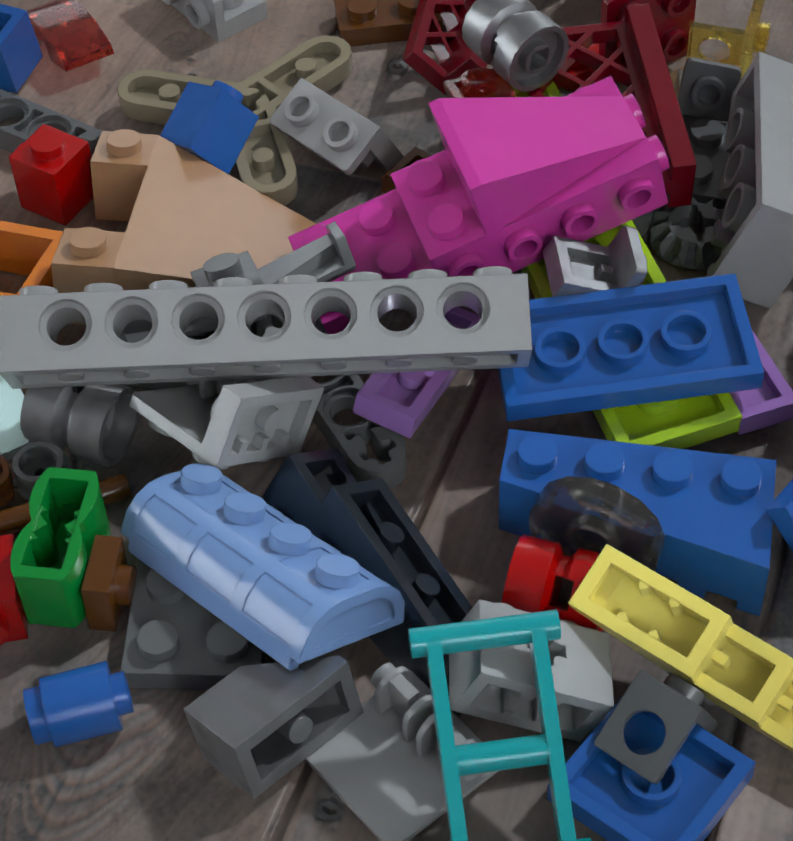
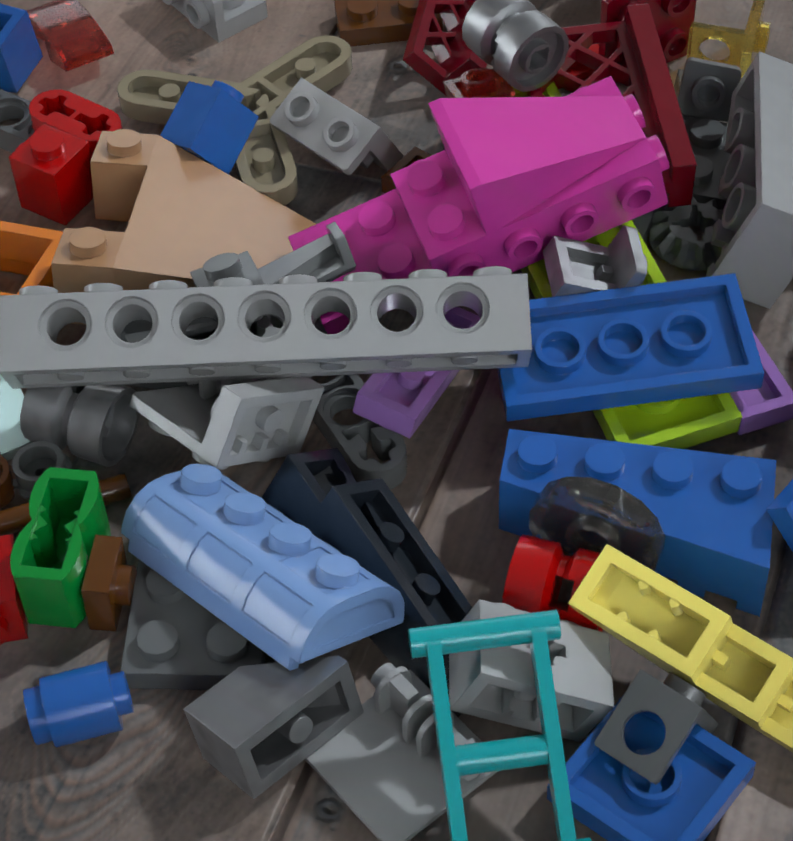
(73, 115): none -> red beam

